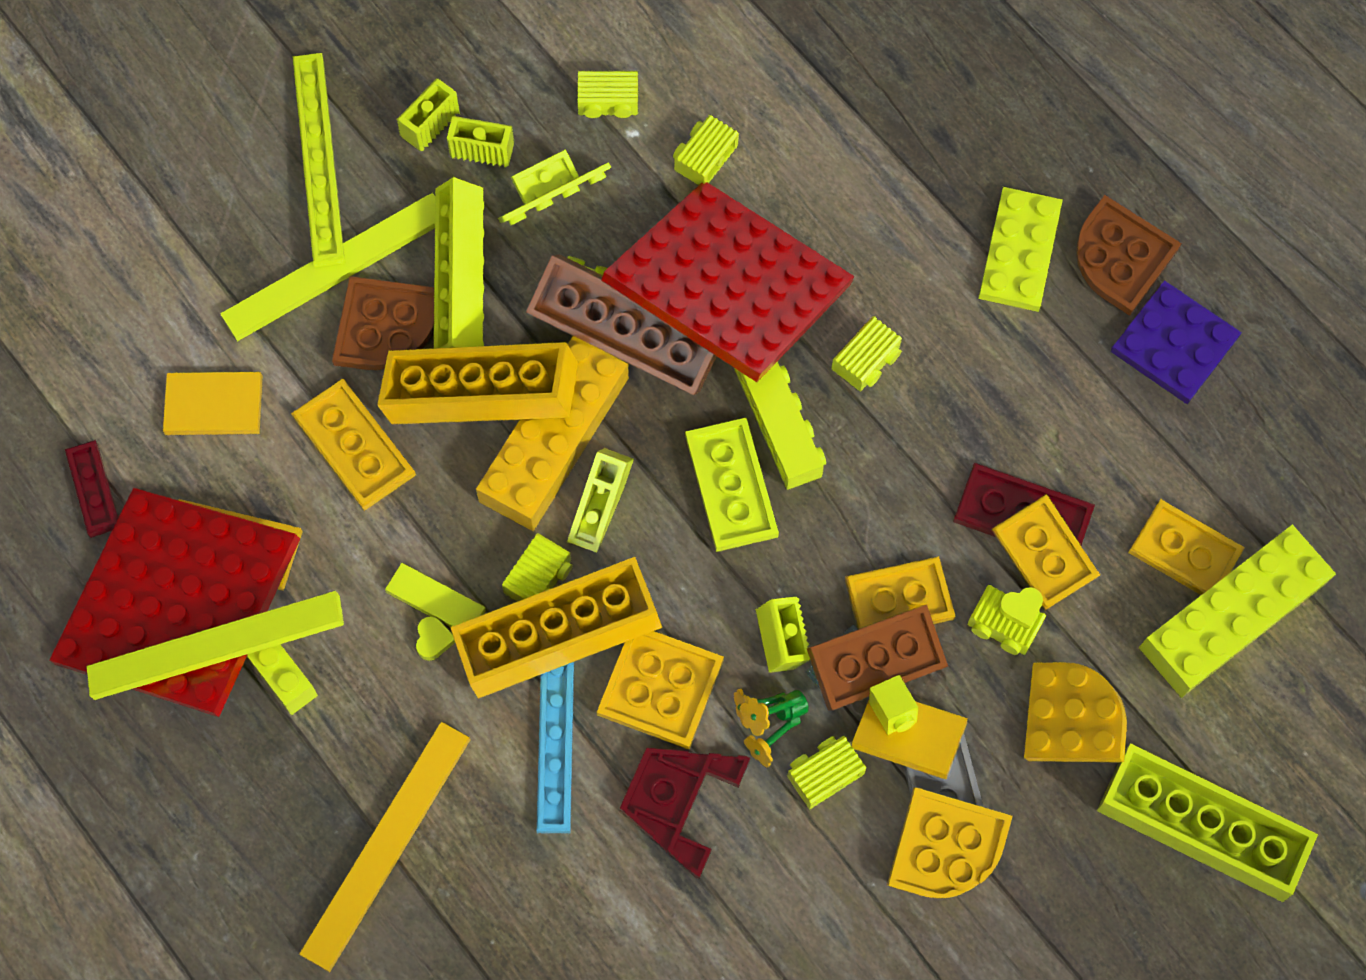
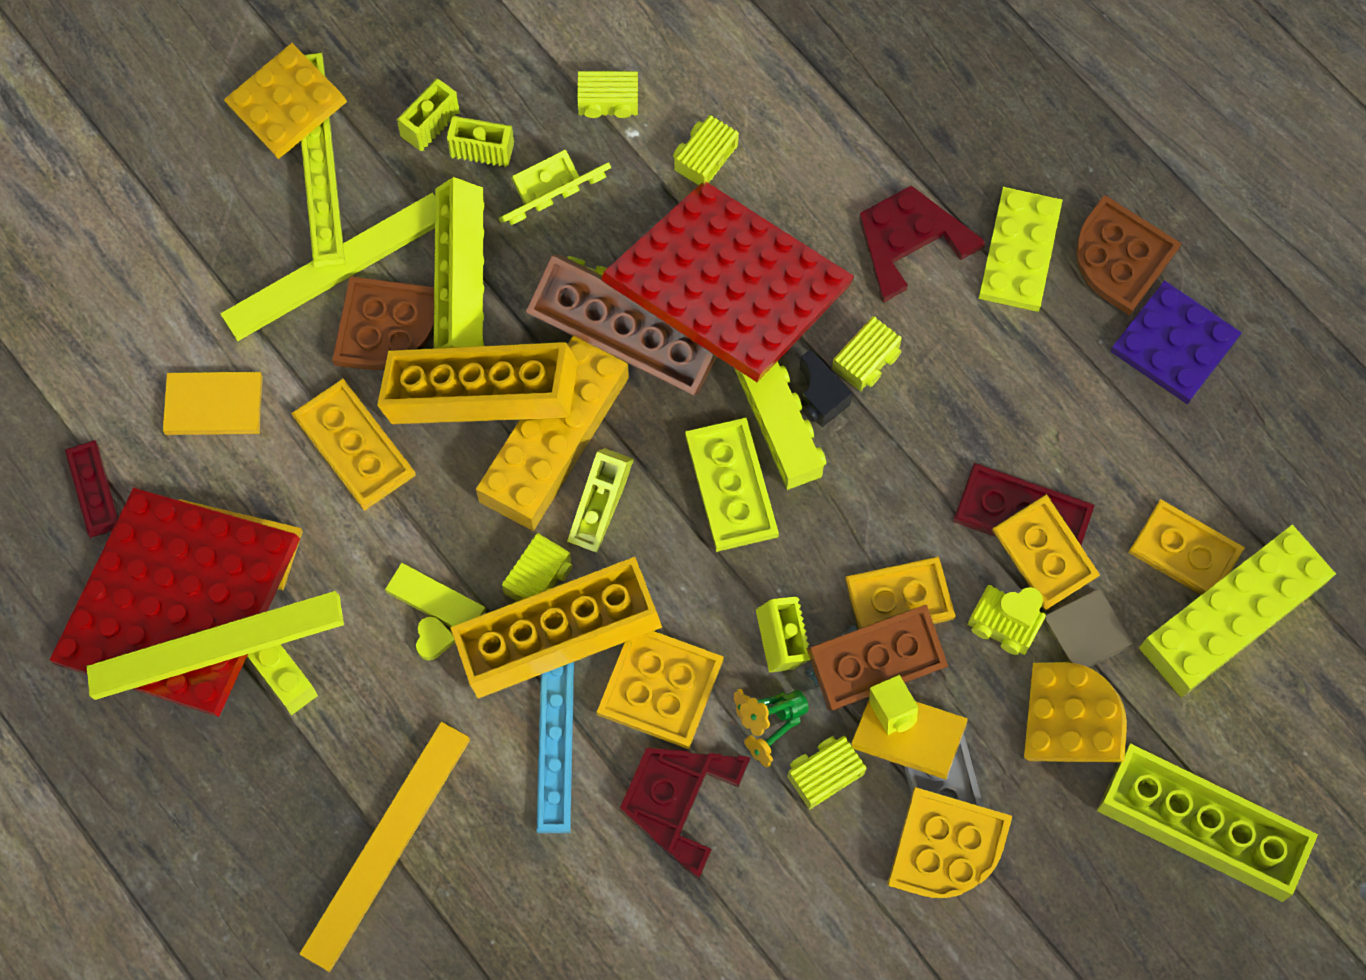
(285, 100): none -> yellow plate
(825, 392): none -> black arch
(905, 225): none -> dark red wing
(1088, 630): none -> dark tan tile

